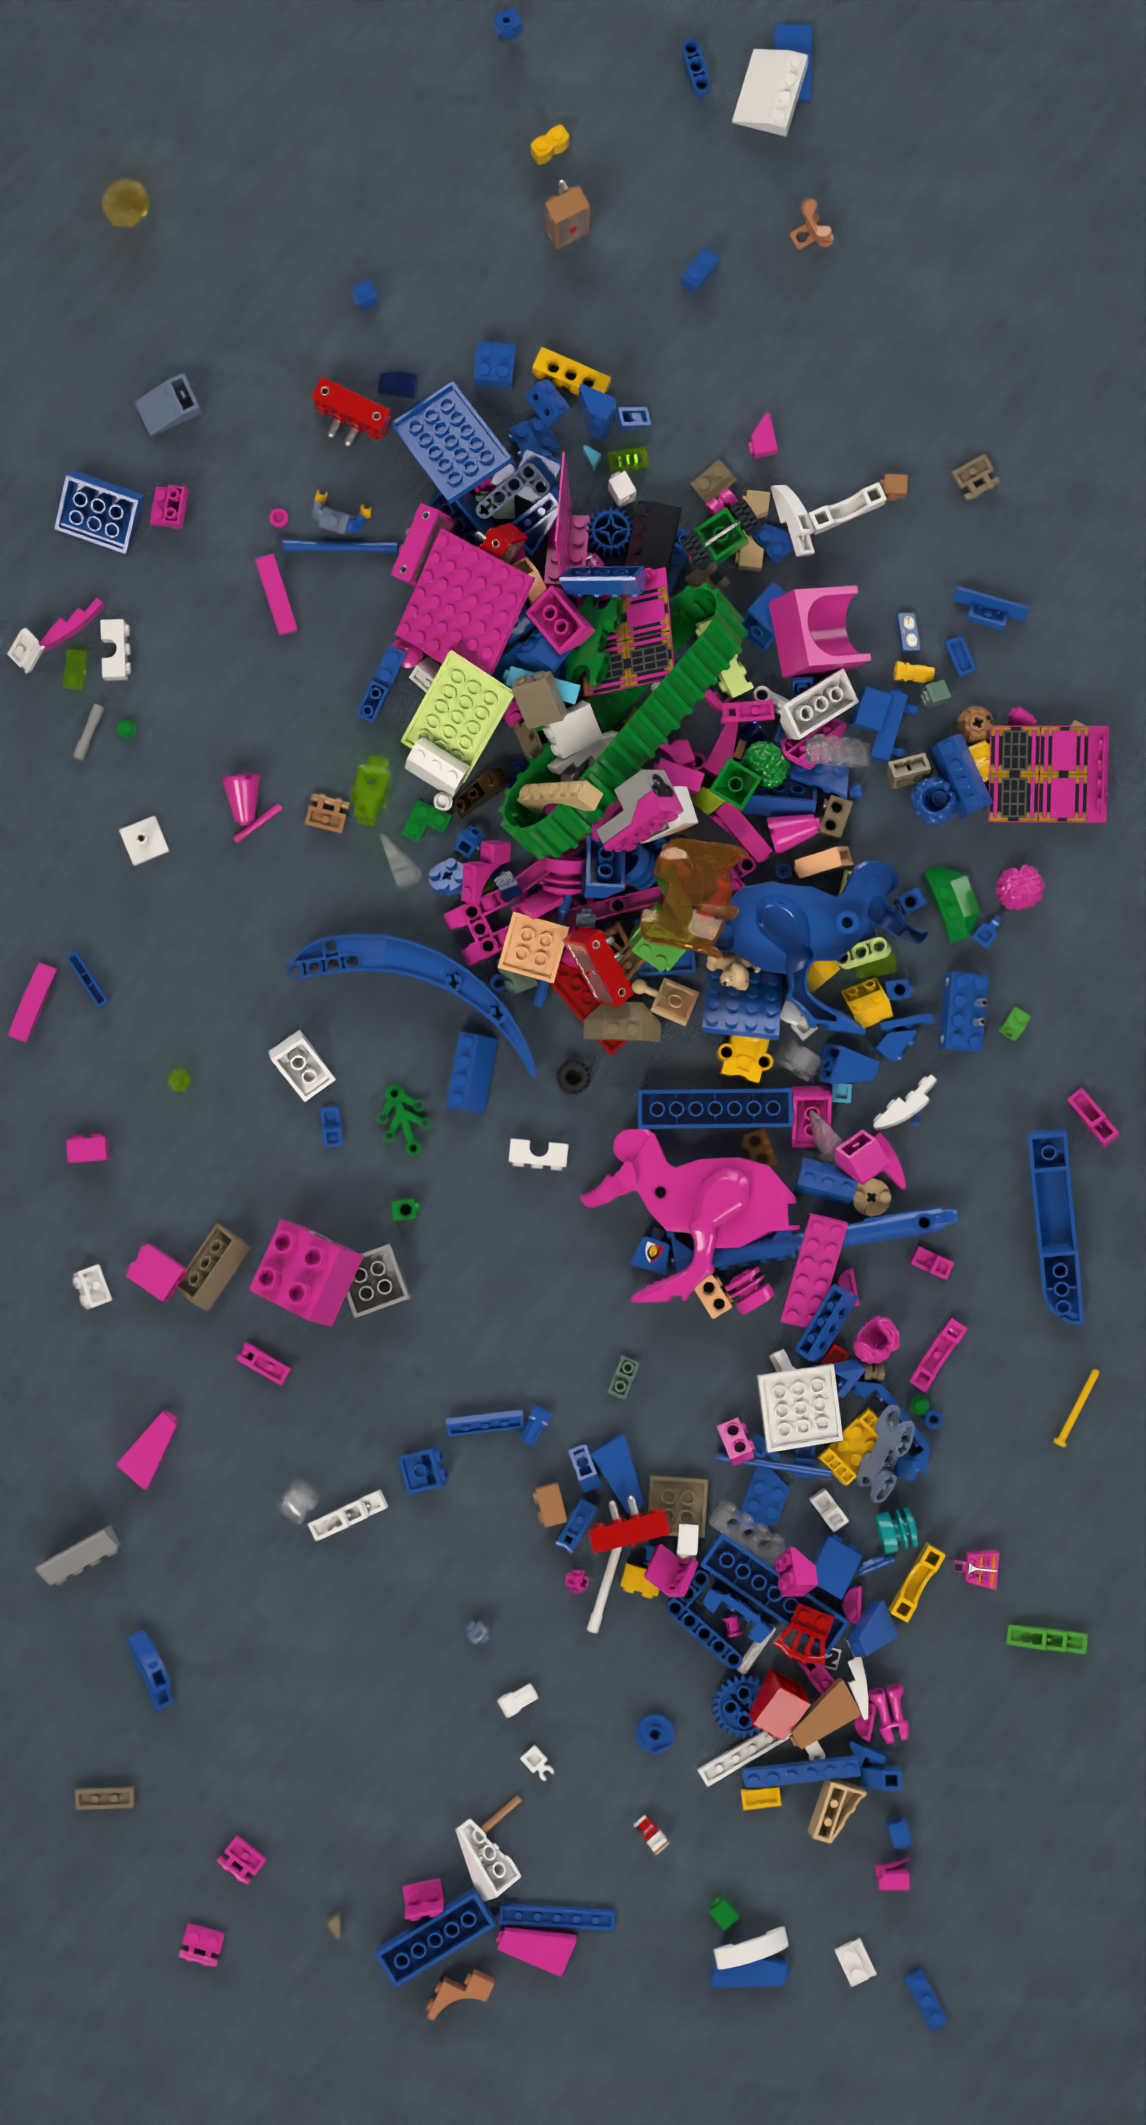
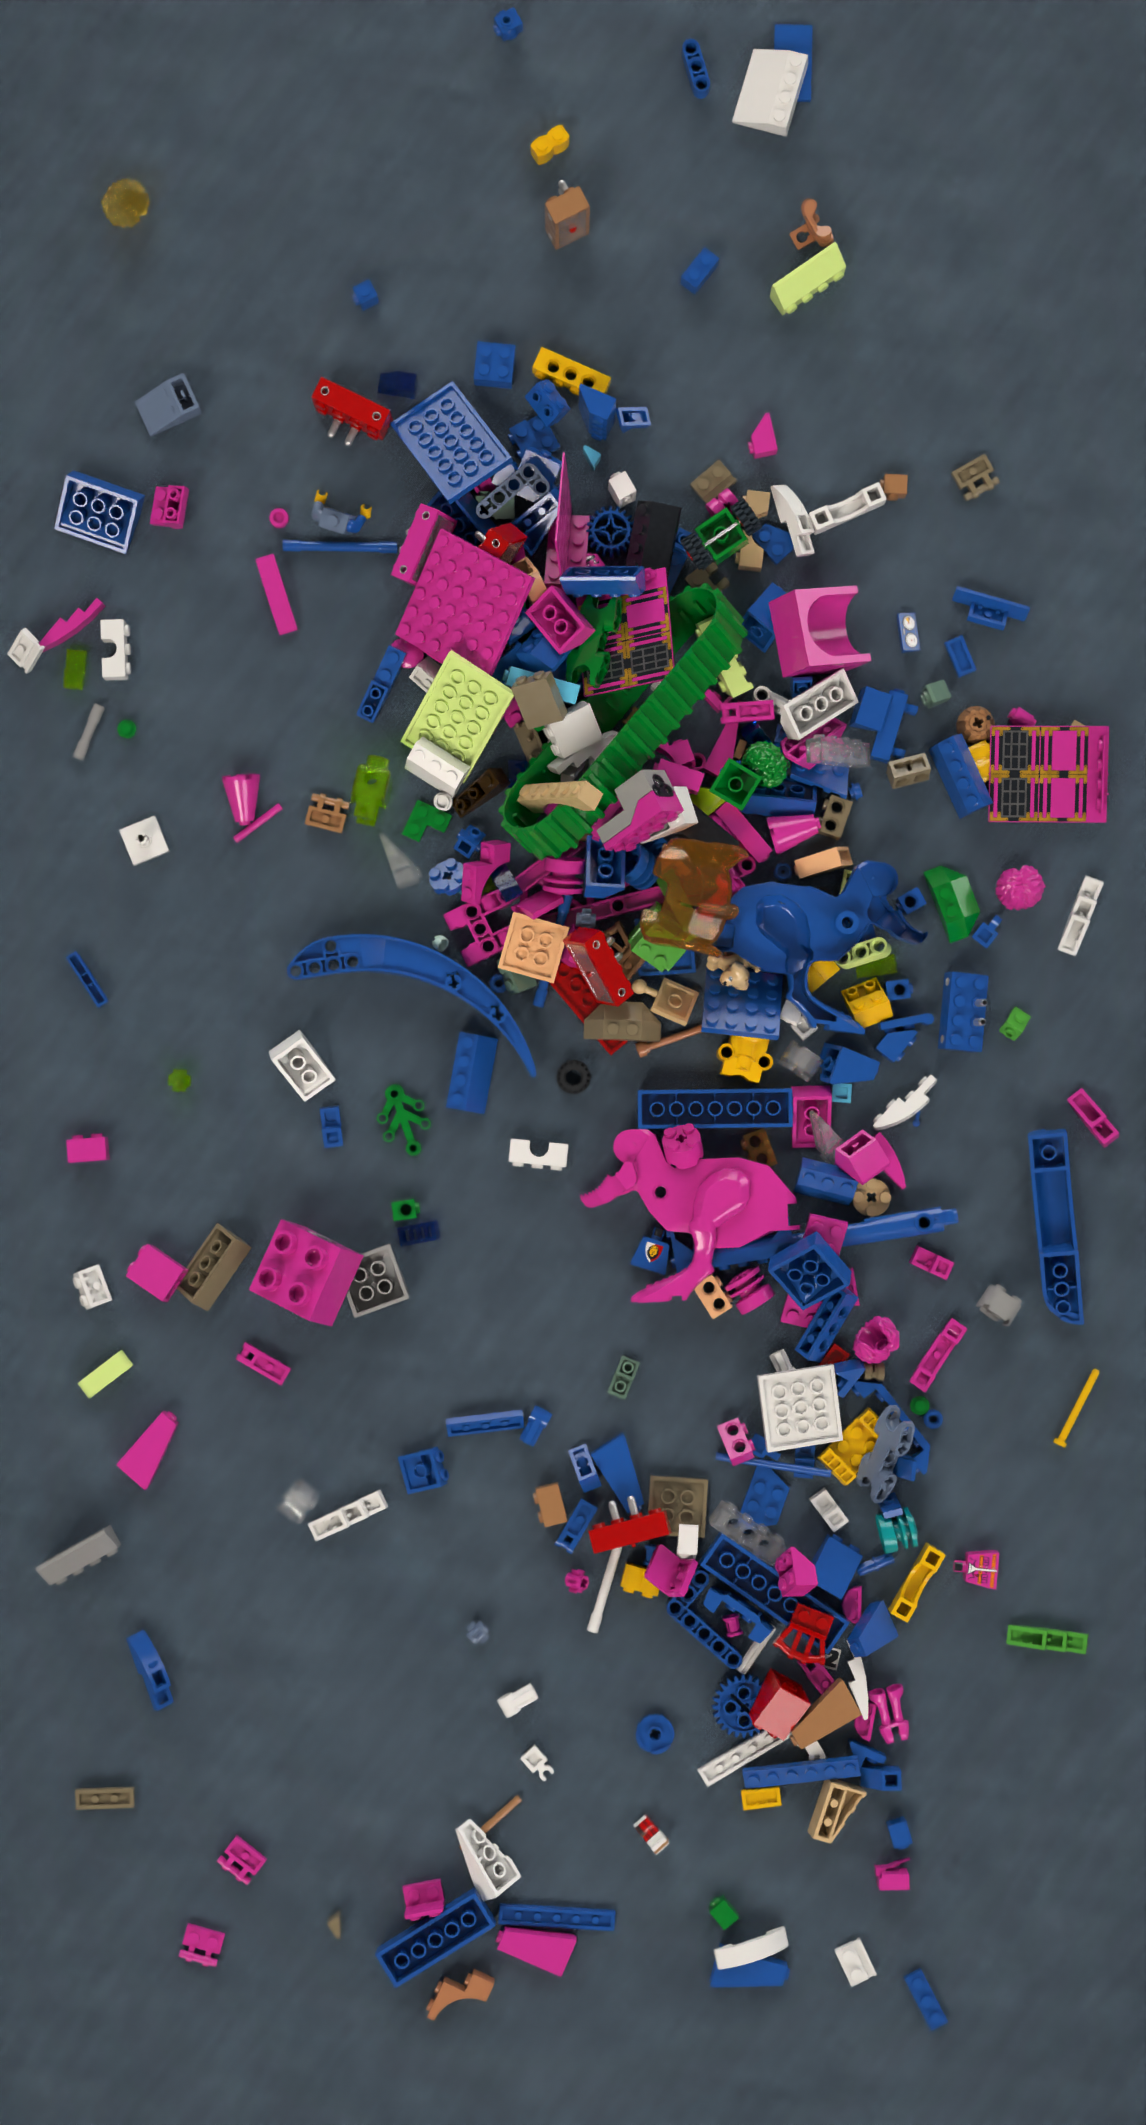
(32, 1002): dark pink slope -> none
(105, 1374): none -> yellowish green beam
(434, 1231): none -> clear blue slope
(440, 943): none -> light aqua hinge
(635, 451): clear neon green slope -> none
(644, 1048): none -> nougat piece
(682, 1146): none -> dark pink brick
(808, 279): none -> yellowish green slope
(809, 1270): none -> blue slope
(890, 1506): none -> blue plate
(916, 673): yellow axle -> none
(934, 801): blue hair -> none
(999, 1305): none -> light grey brick
(1080, 915): none -> white slope

